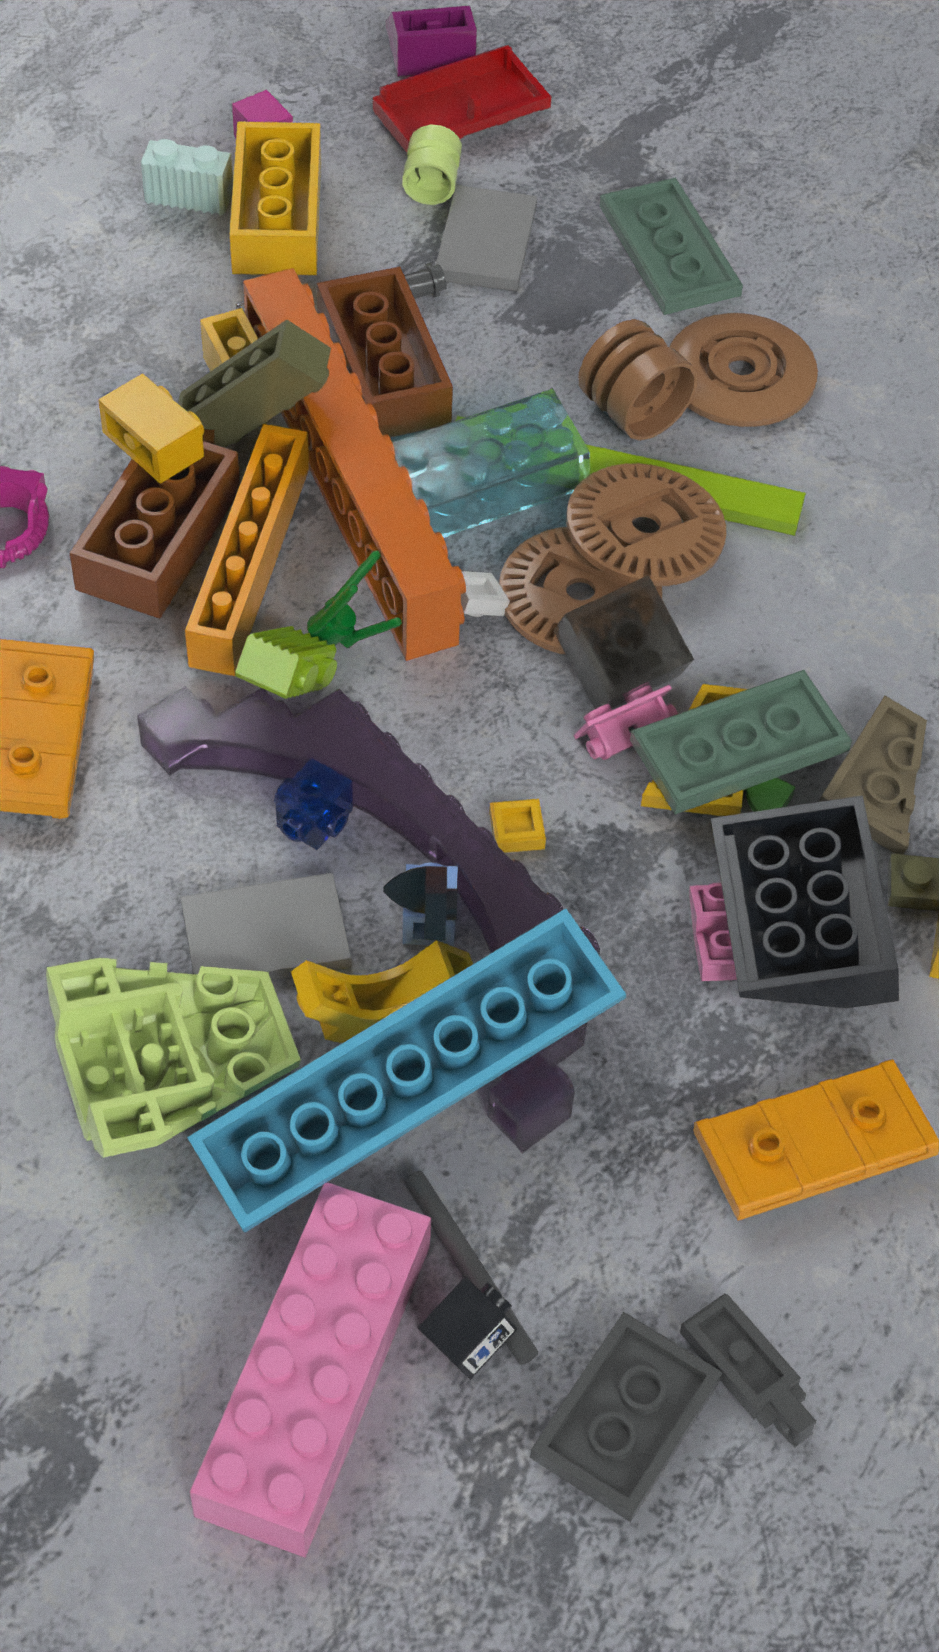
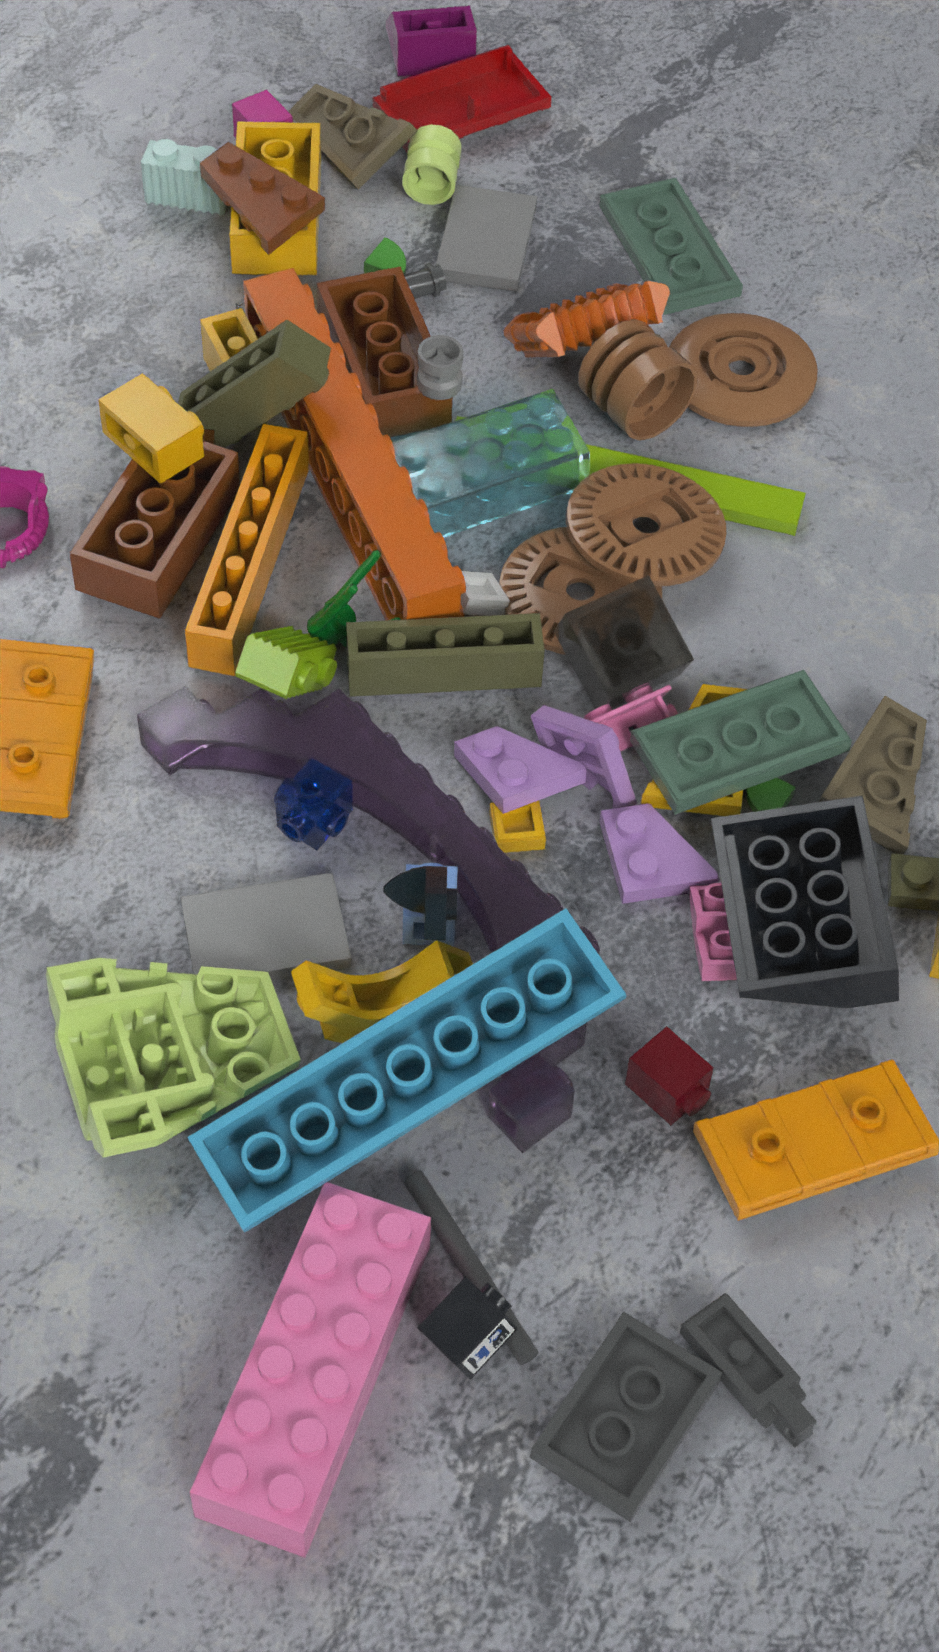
(261, 195): none -> dark orange wing
(352, 135): none -> dark tan wing
(385, 256): none -> bright green tile
(440, 367): none -> light grey wheel
(444, 654): none -> olive brick
(516, 769): none -> lavender wing
(585, 320): none -> orange piece
(589, 744): none -> lavender wing
(650, 855): none -> lavender wing
(670, 1076): none -> dark red brick

